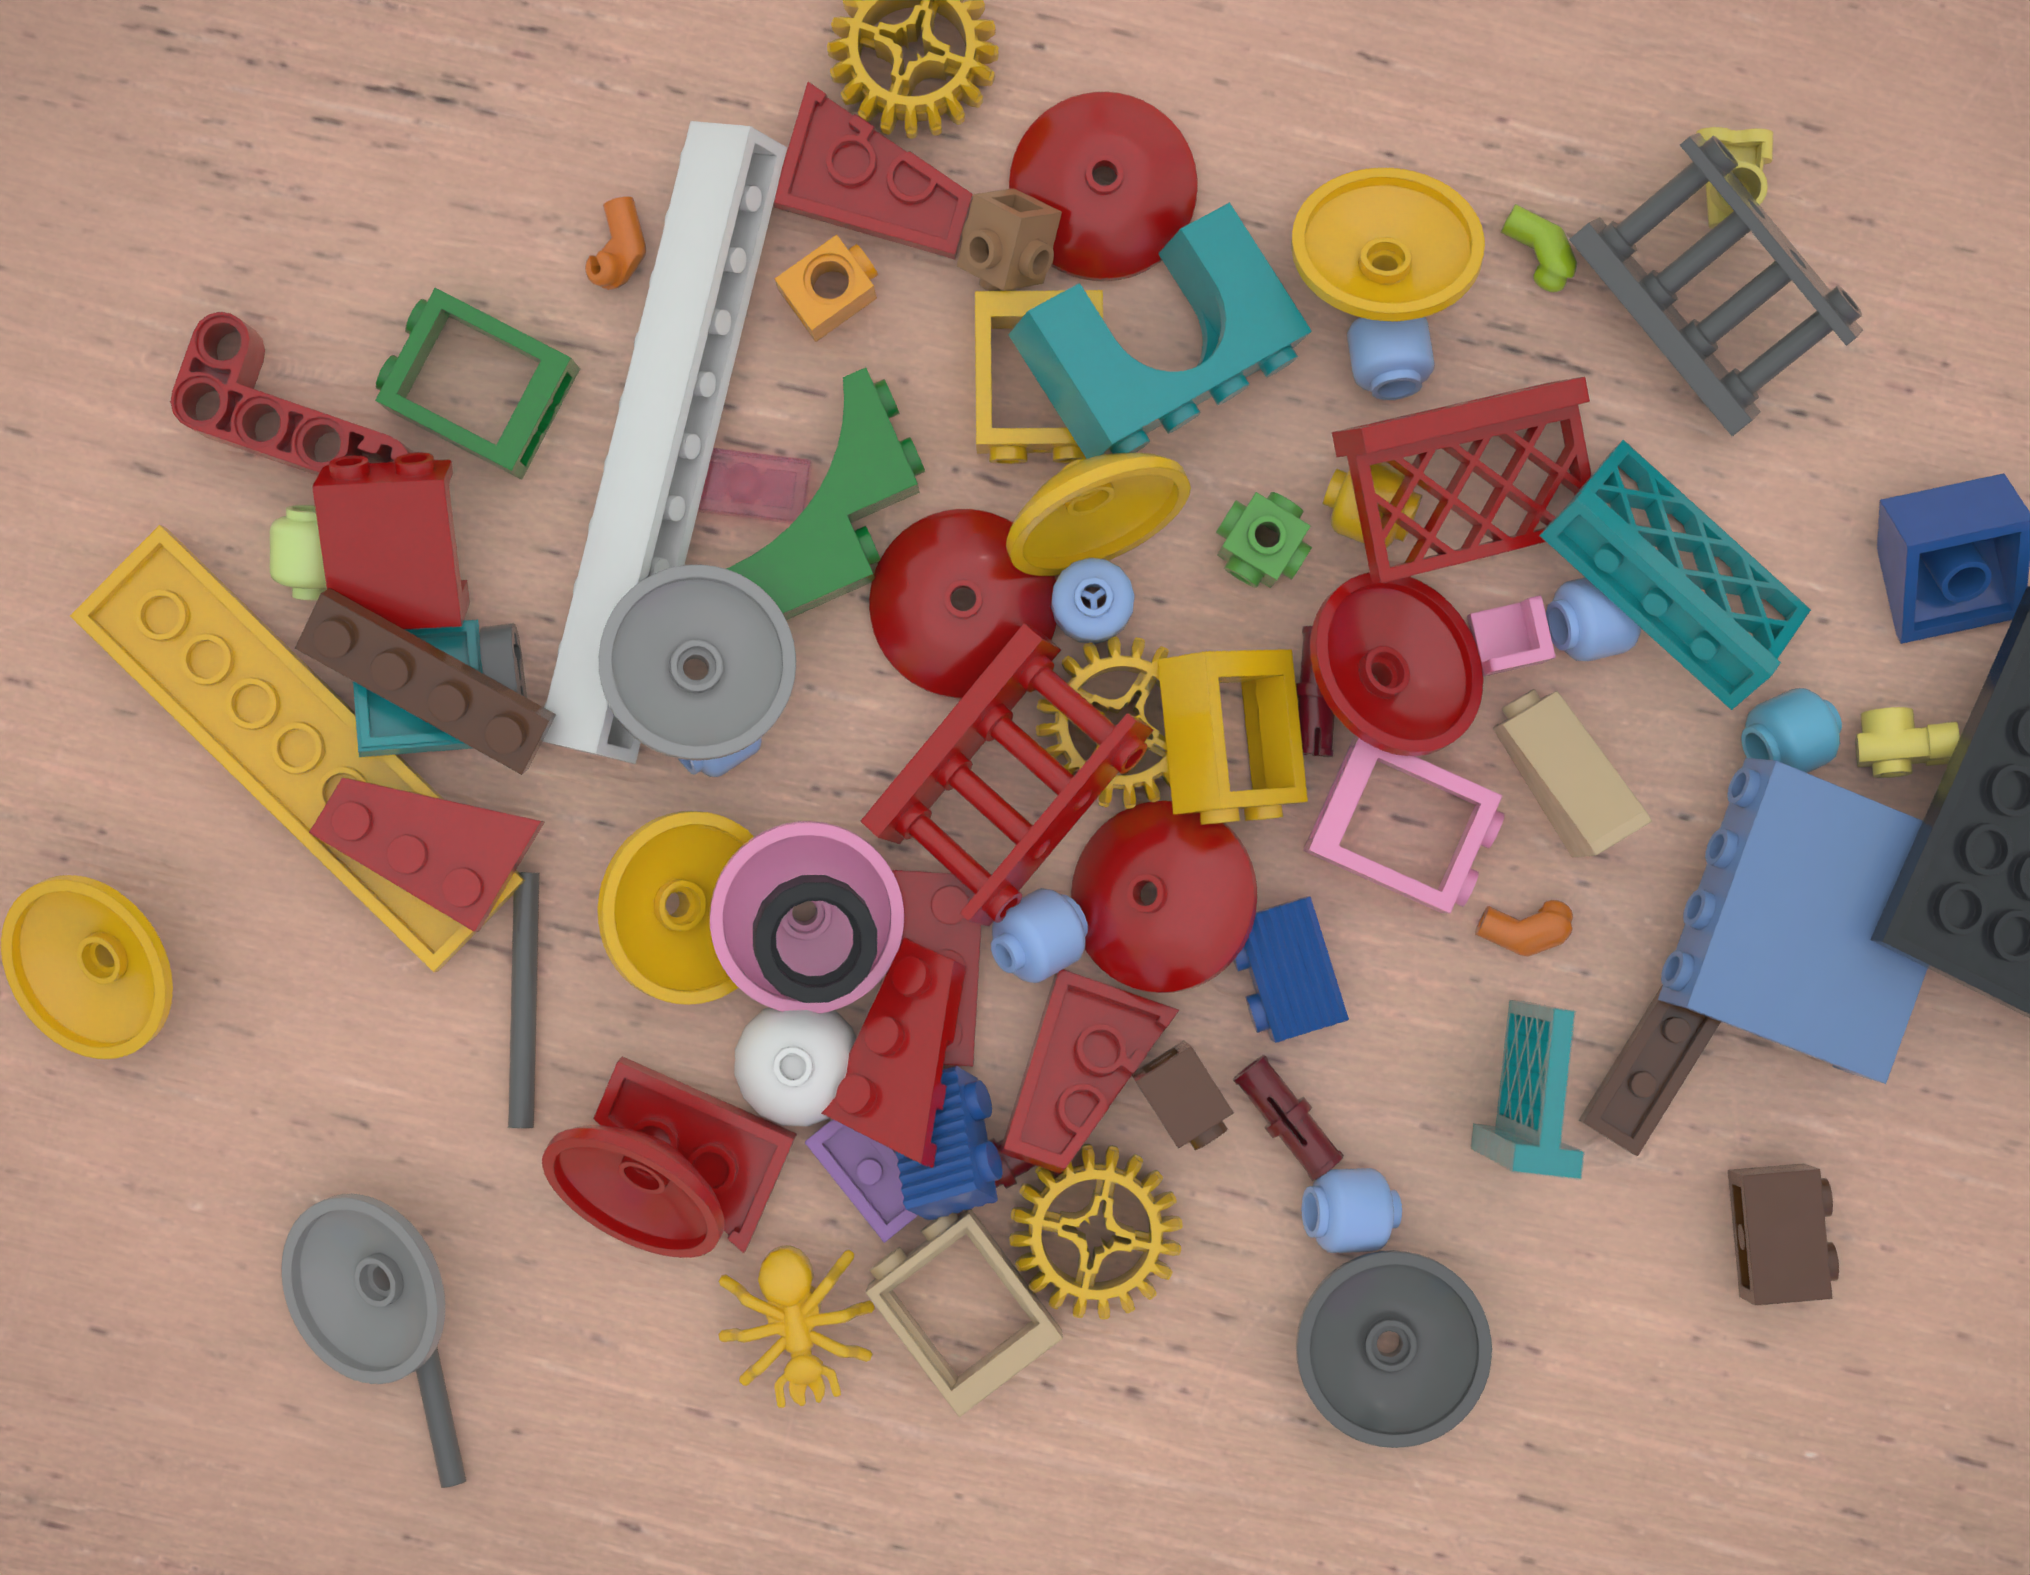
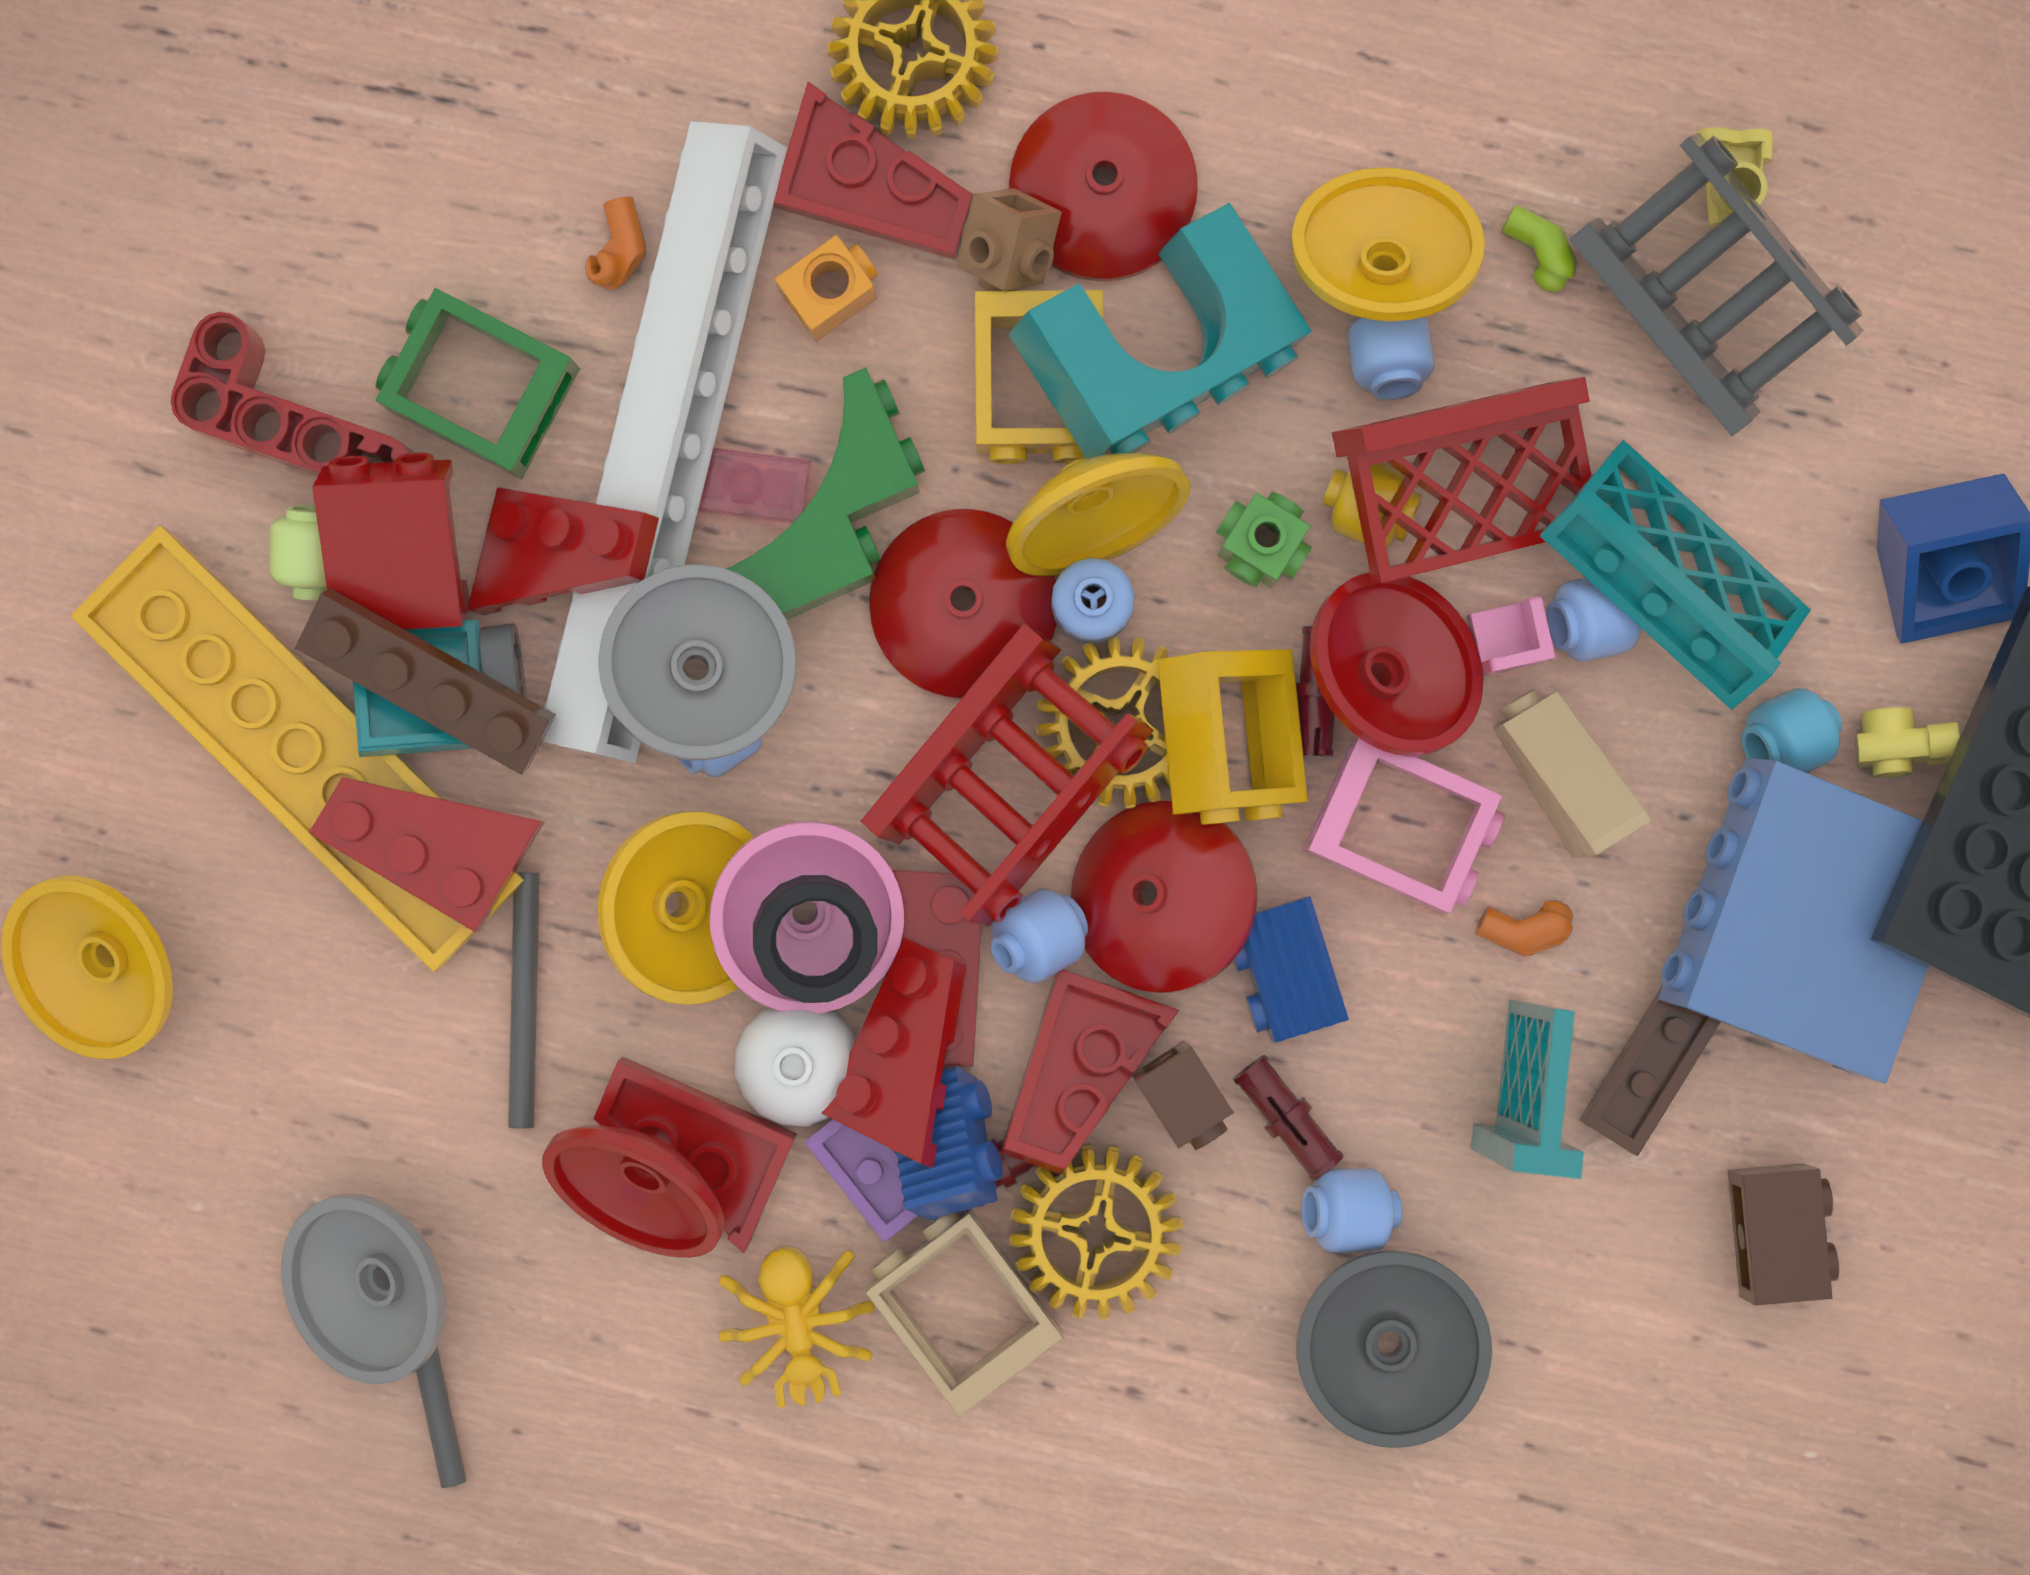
(557, 547): none -> red wing

